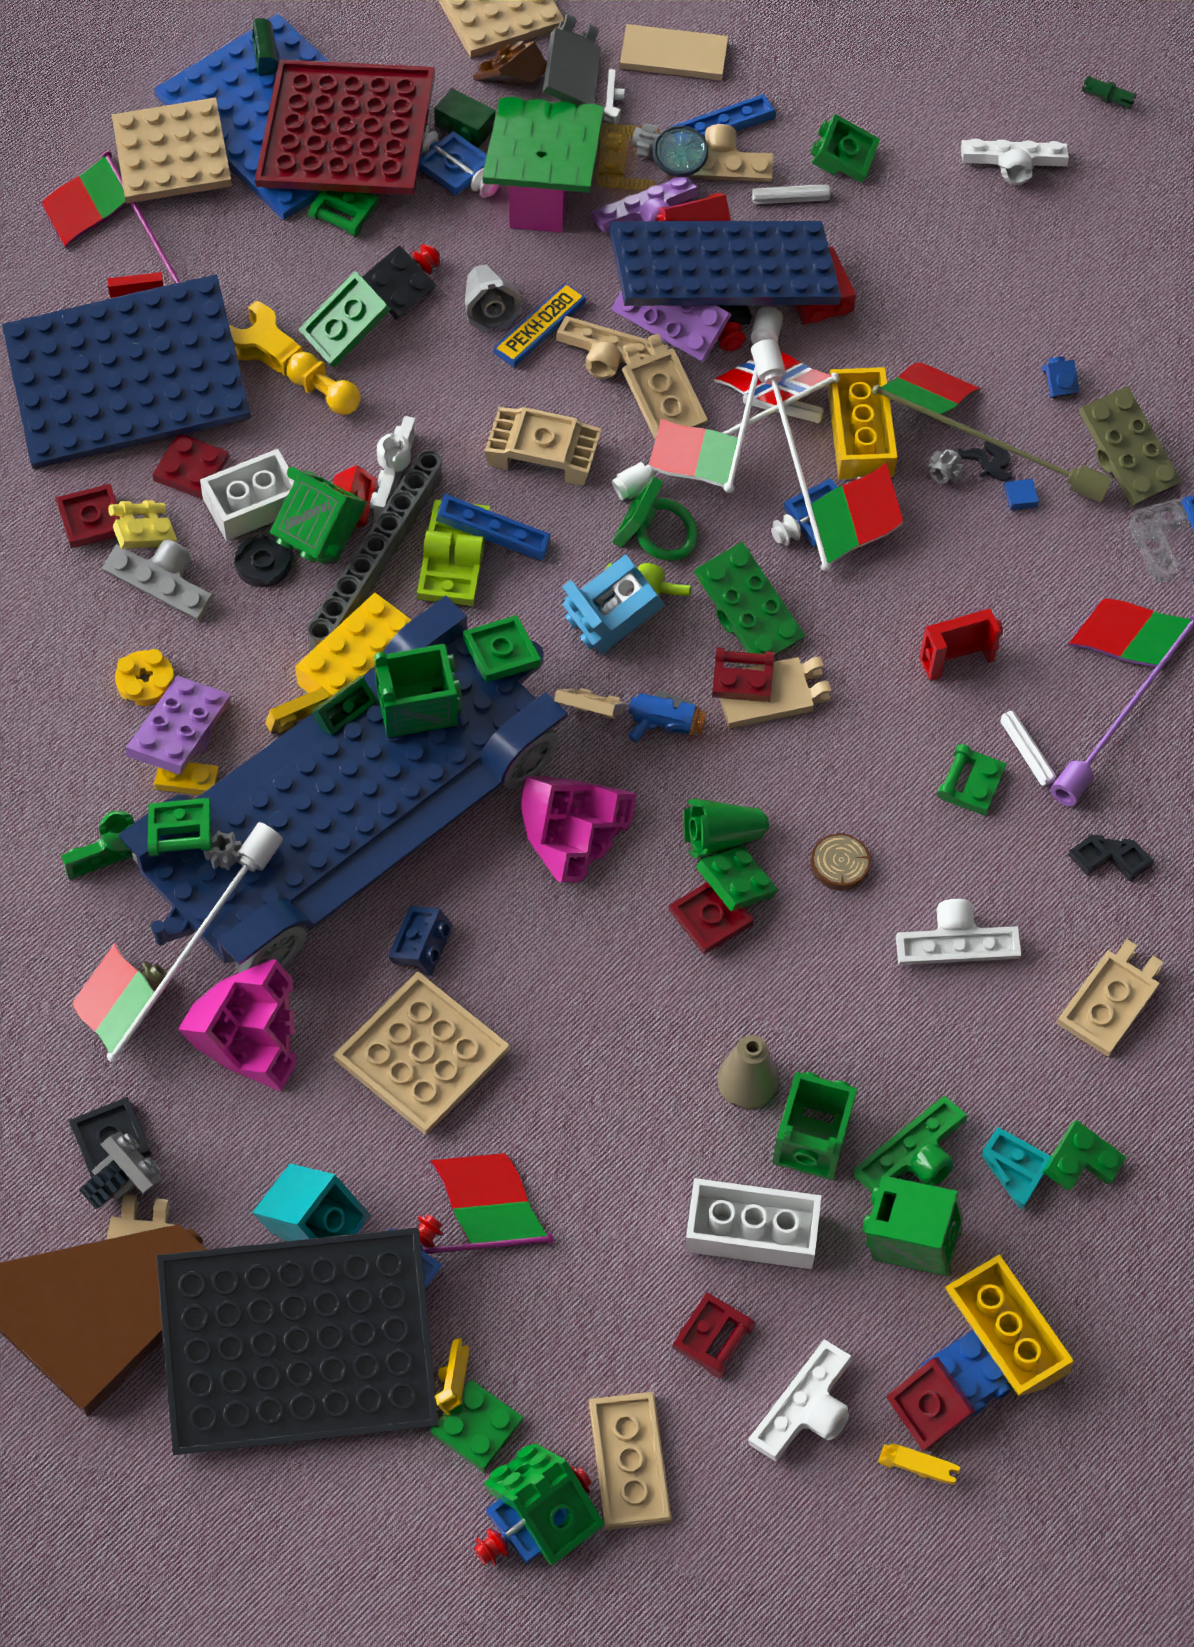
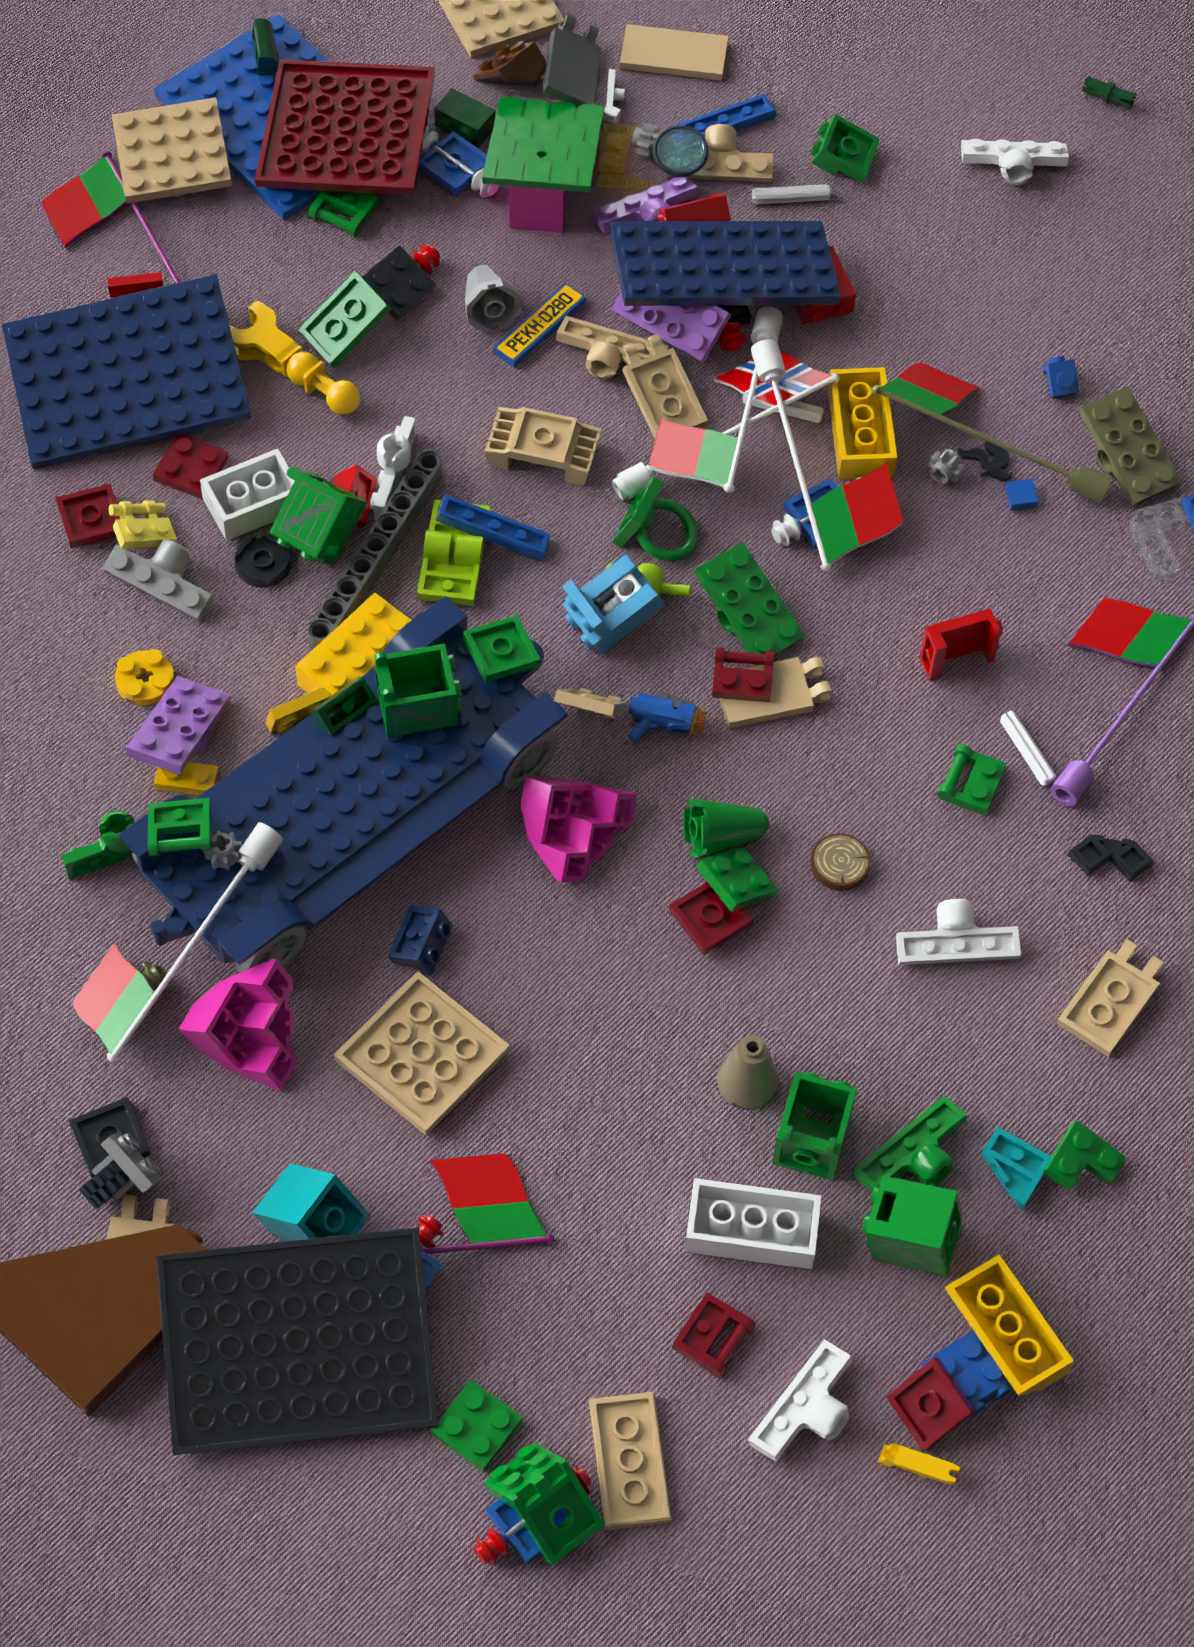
(453, 1376): yellow piece -> none

